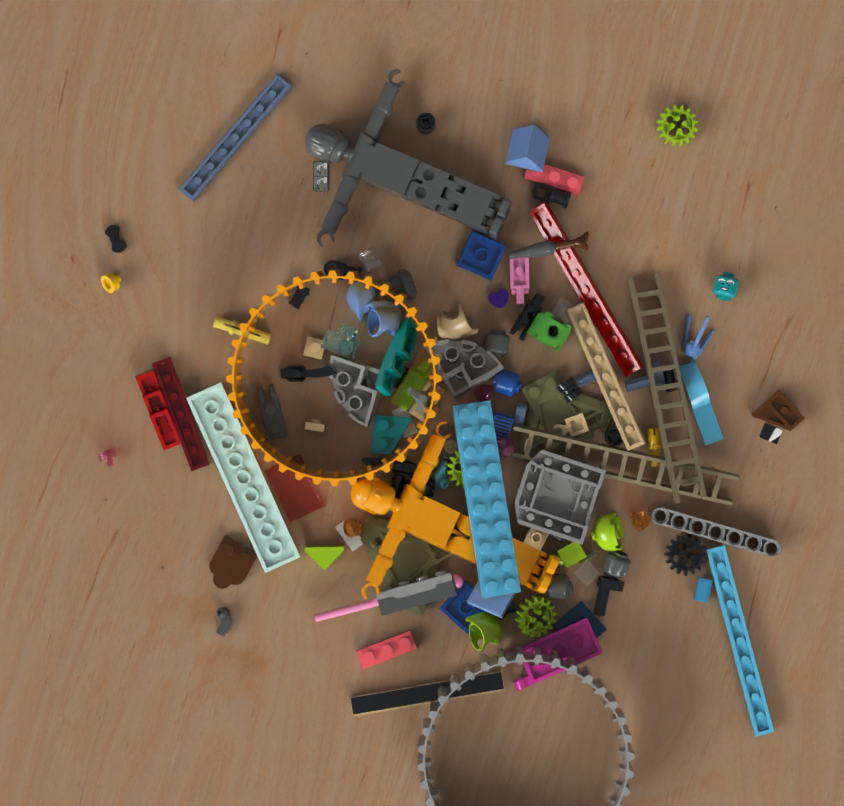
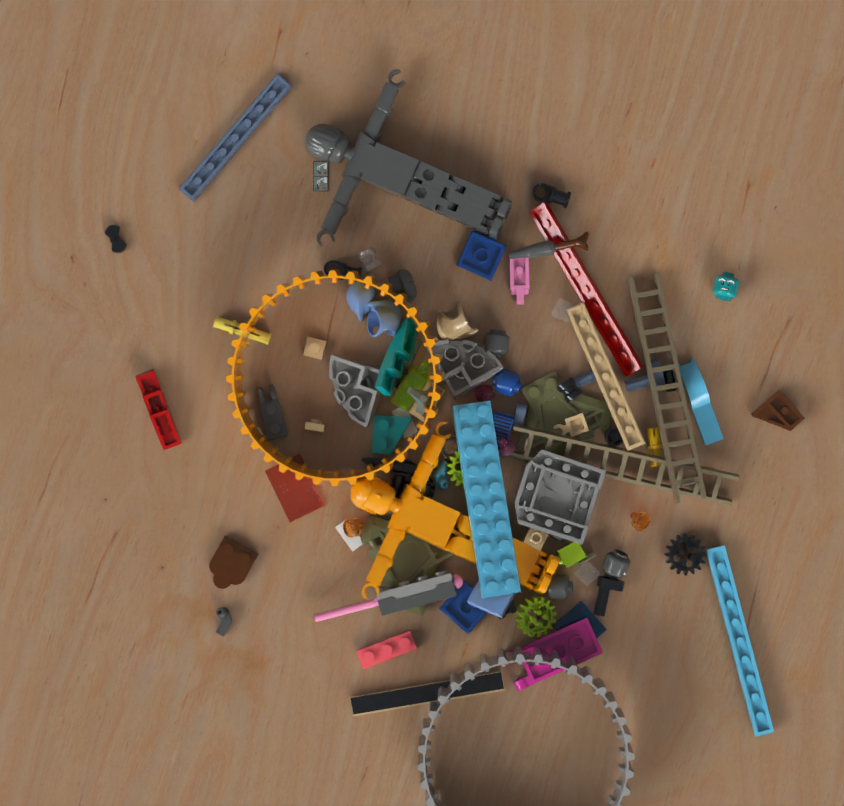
(107, 456): clear pink tile -> none
(110, 282): yellow tile -> none
(180, 414): dark red plate -> none
(243, 477): light aqua plate -> none
(298, 373): black piece -> none
(299, 297): black pin -> none
(324, 554): lime slope -> none
(342, 341): clear light blue brick -> none
(423, 123): black wheel -> none
(485, 627): lime piece -> none
(499, 299): dark purple piece -> none
(528, 148): medium blue slope -> none
(531, 307): black hinge -> none
(540, 326): bright green brick -> none
(557, 178): coral plate -> none
(608, 532): lime cylinder -> none
(675, 115): lime gear -> none
(693, 348): medium blue plant -> none
(703, 590): dark azure piece -> none
(723, 537): light grey beam -> none
(770, 433): black sticker -> none

